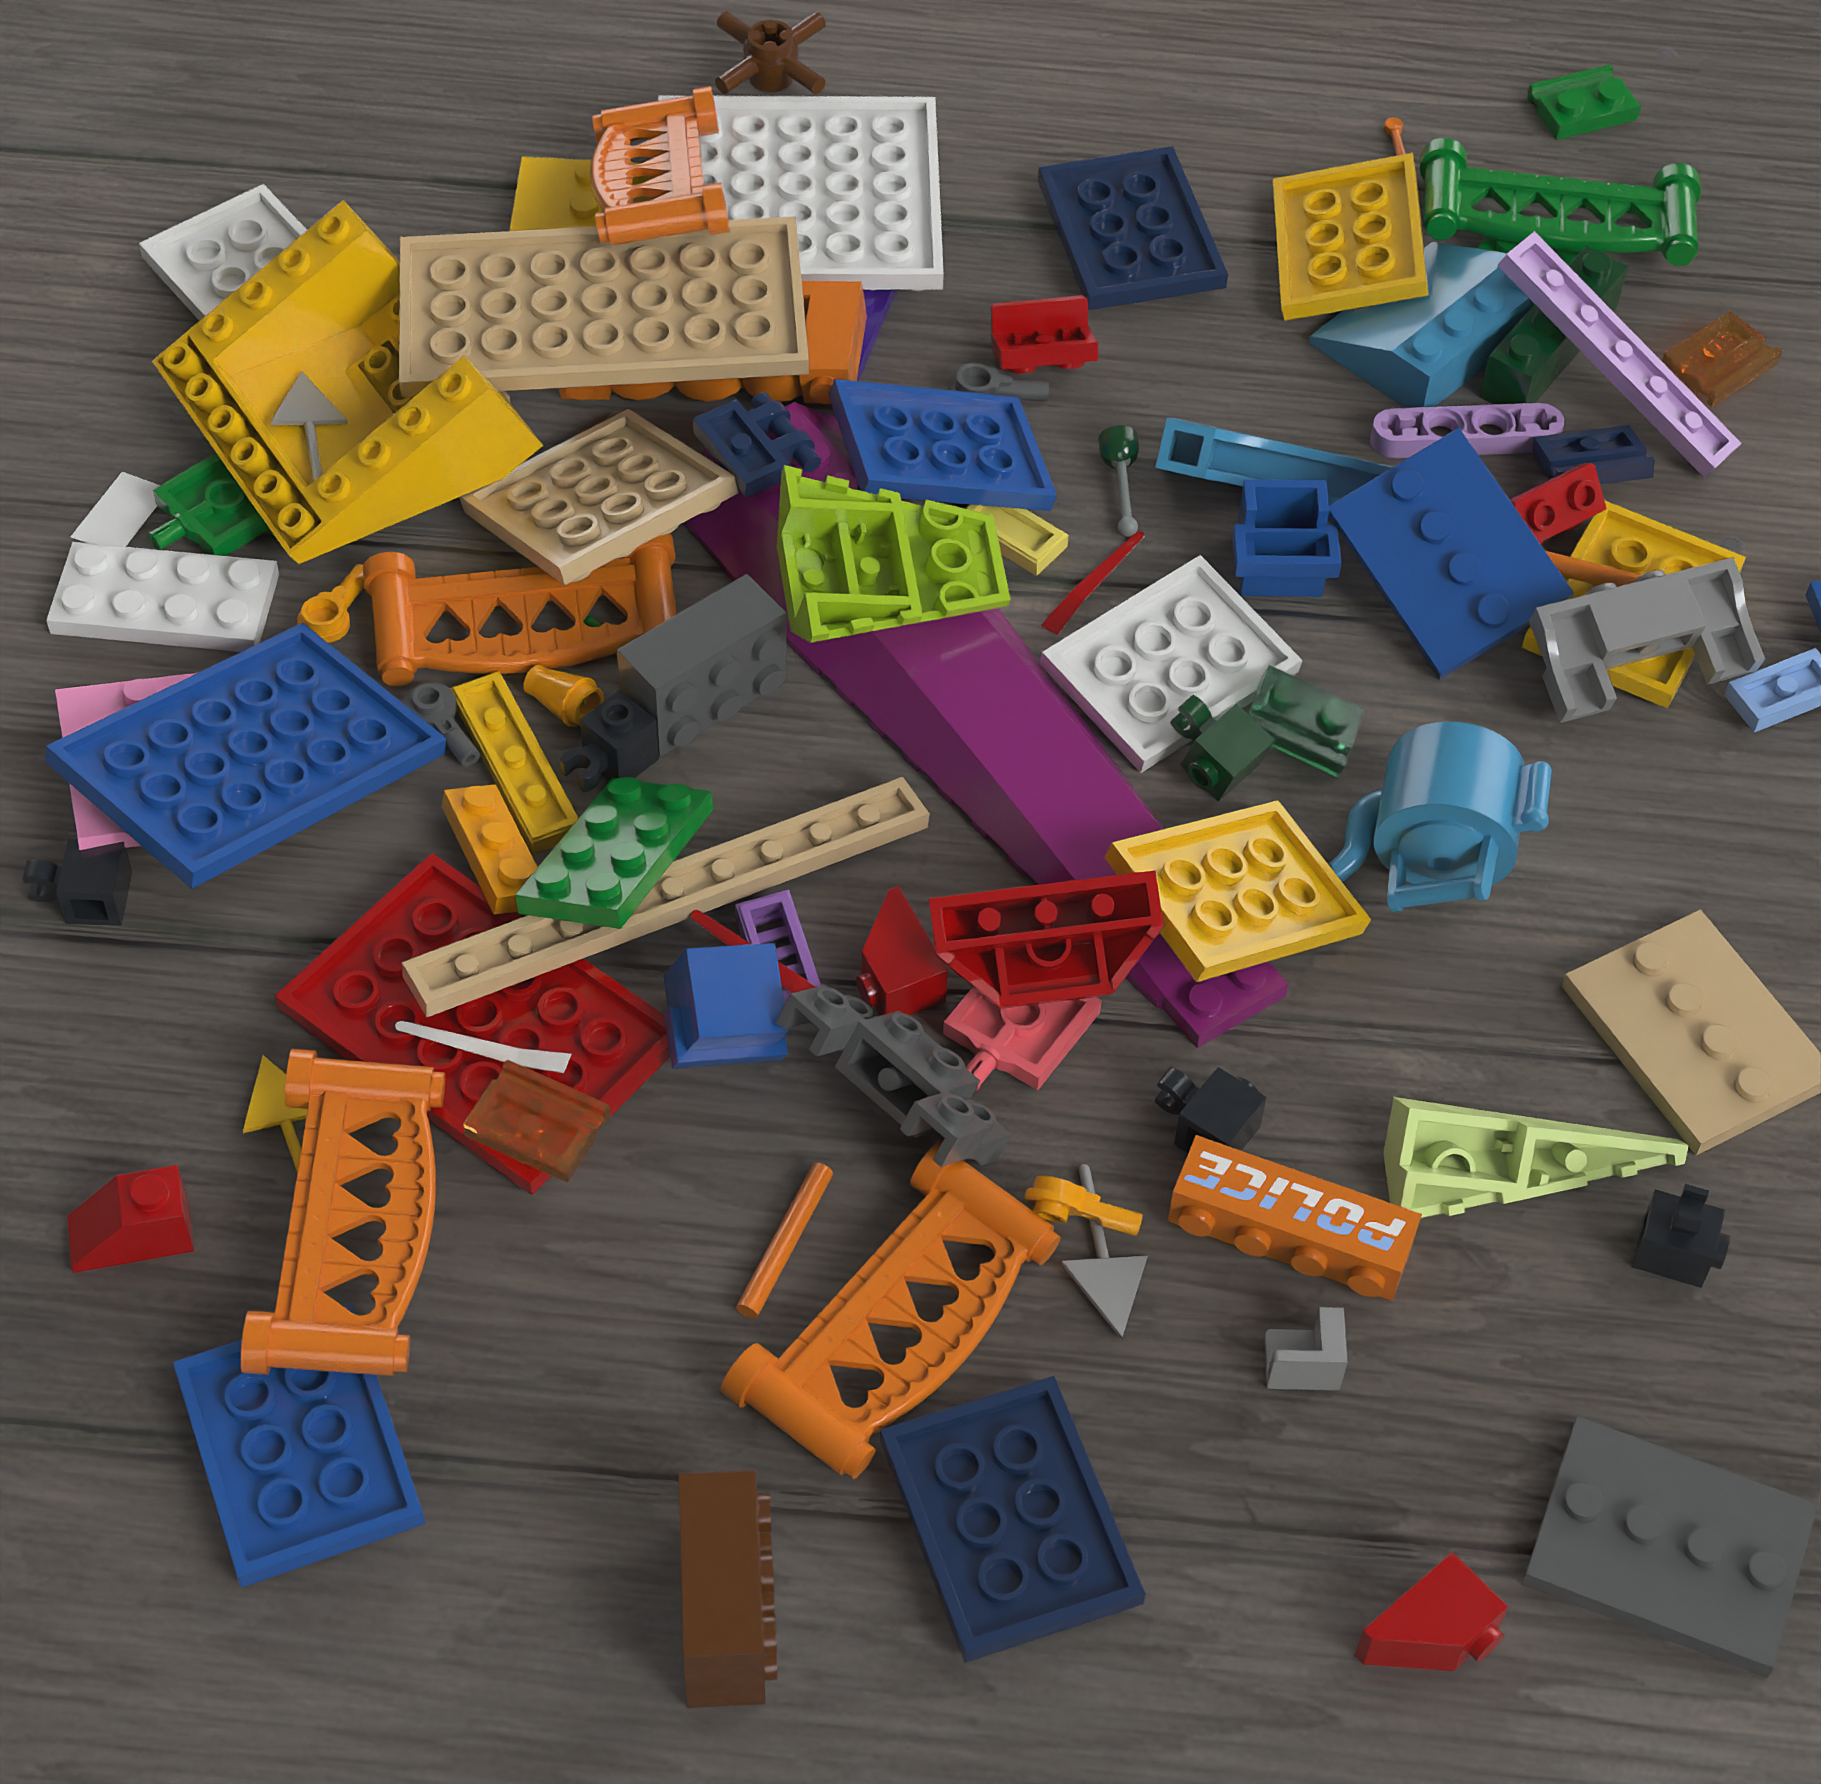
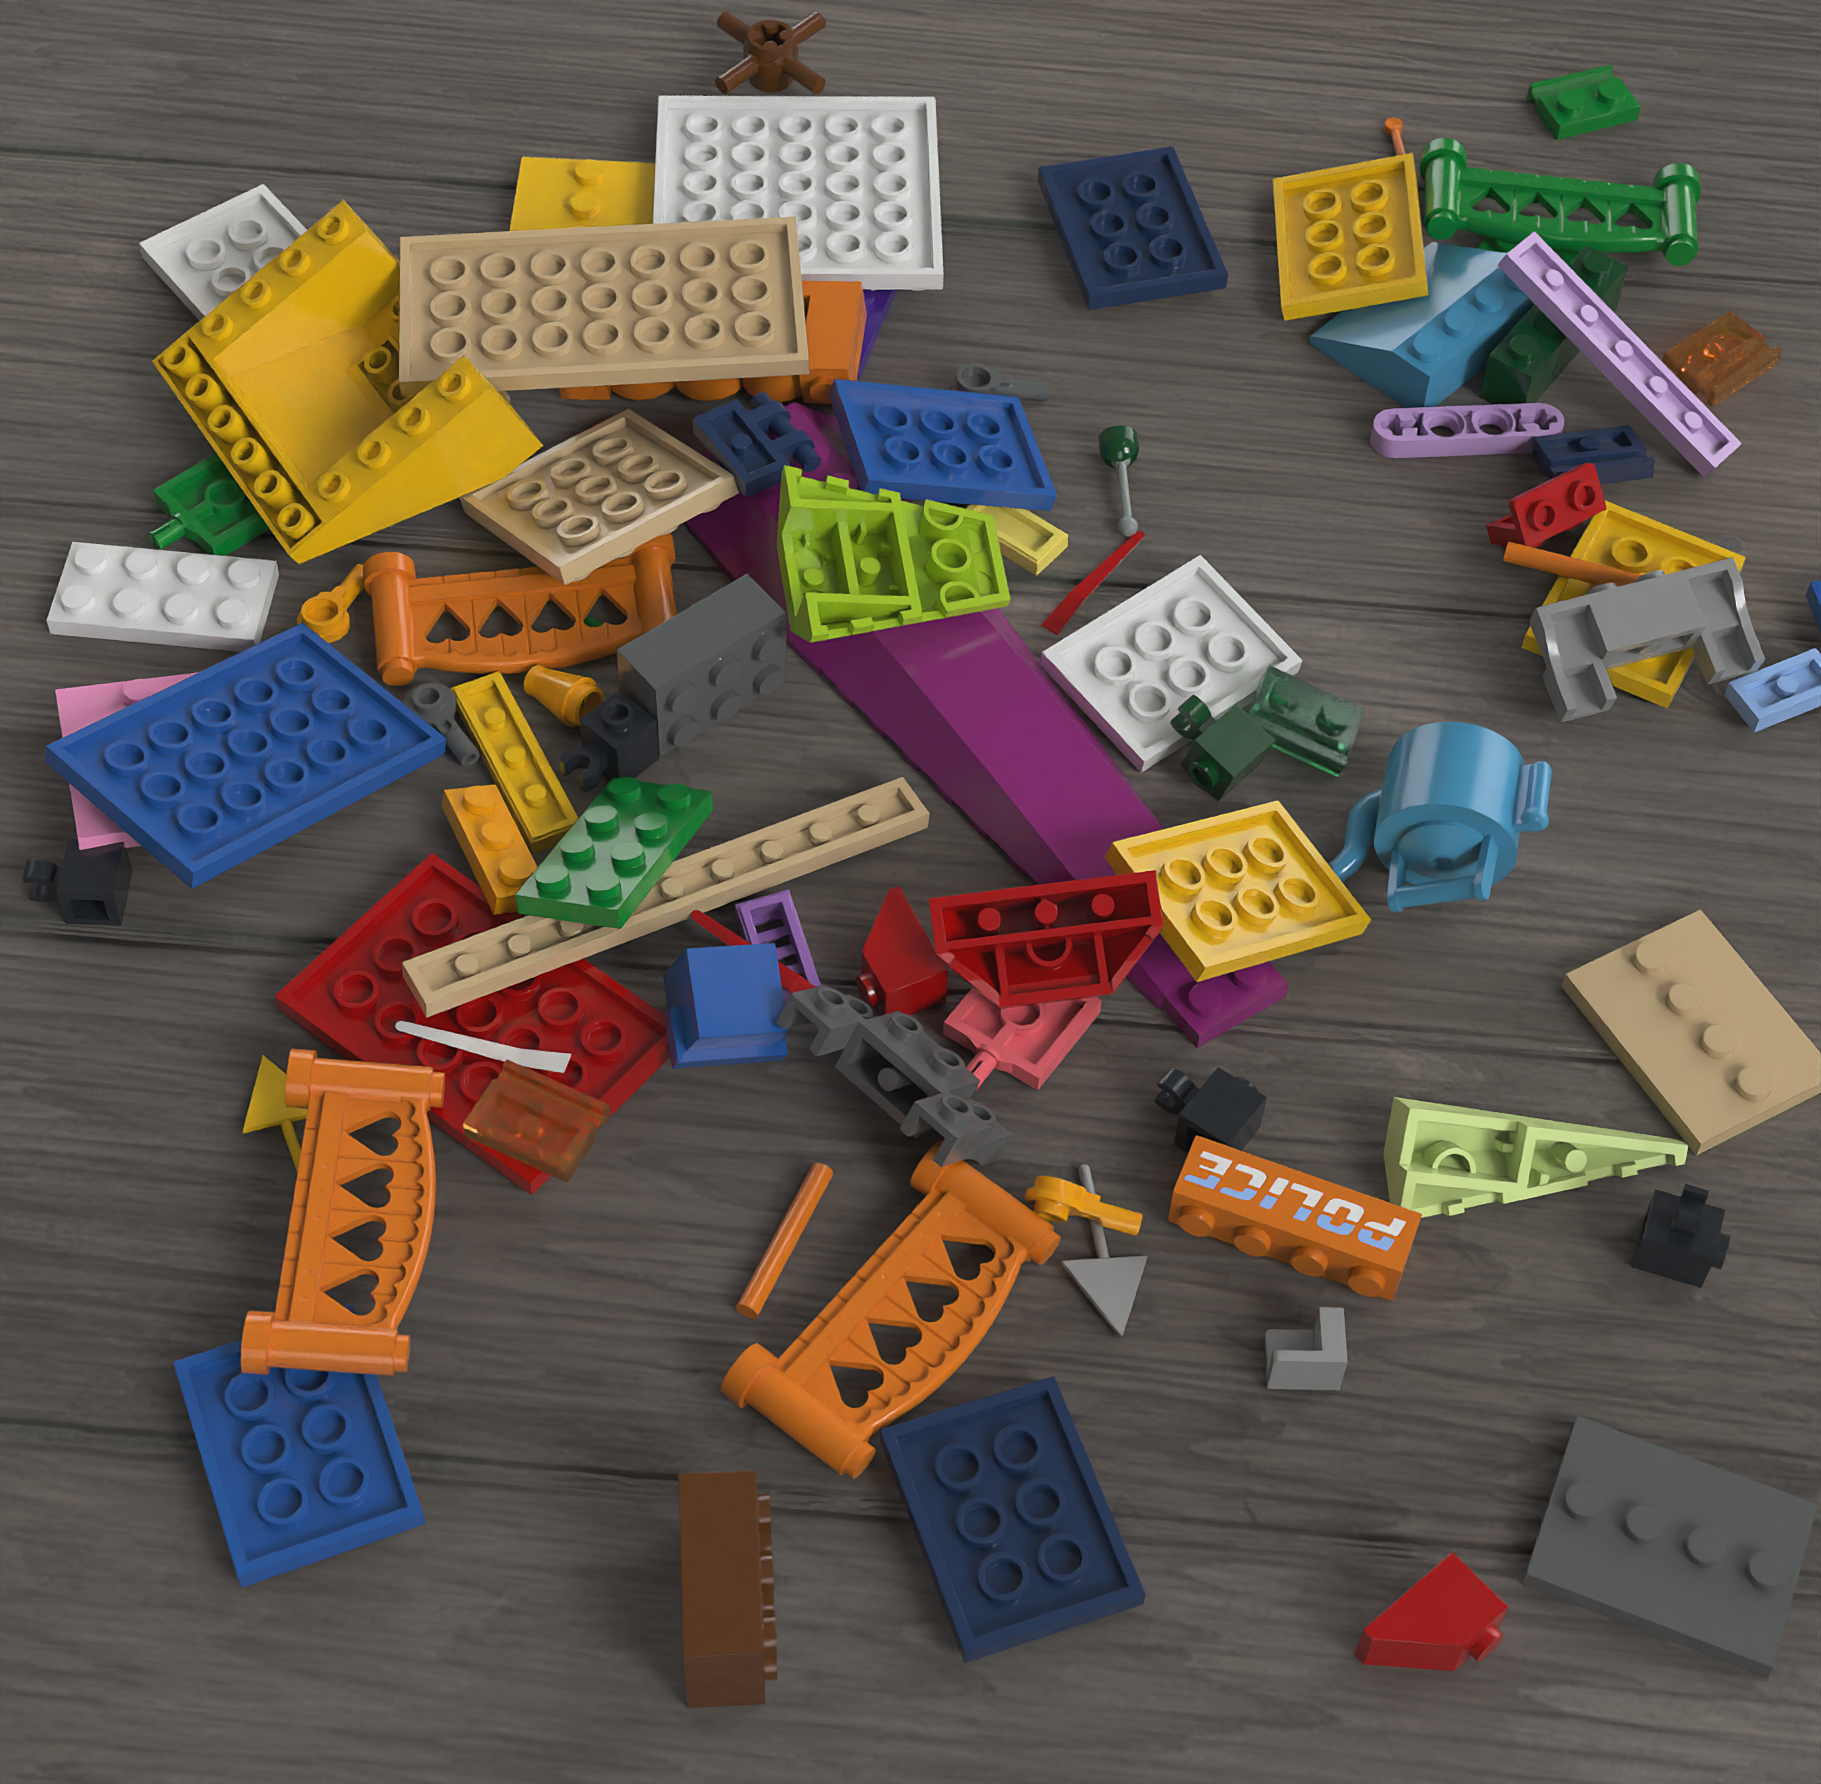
(118, 512): white sticker -> none
(132, 1221): red slope -> none
(308, 407): light grey piece -> none
(678, 186): orange piece -> none
(1042, 334): red bracket -> none
(1237, 456): dark azure arch -> none
(1284, 539): blue plate -> none
(1449, 552): blue plate -> none

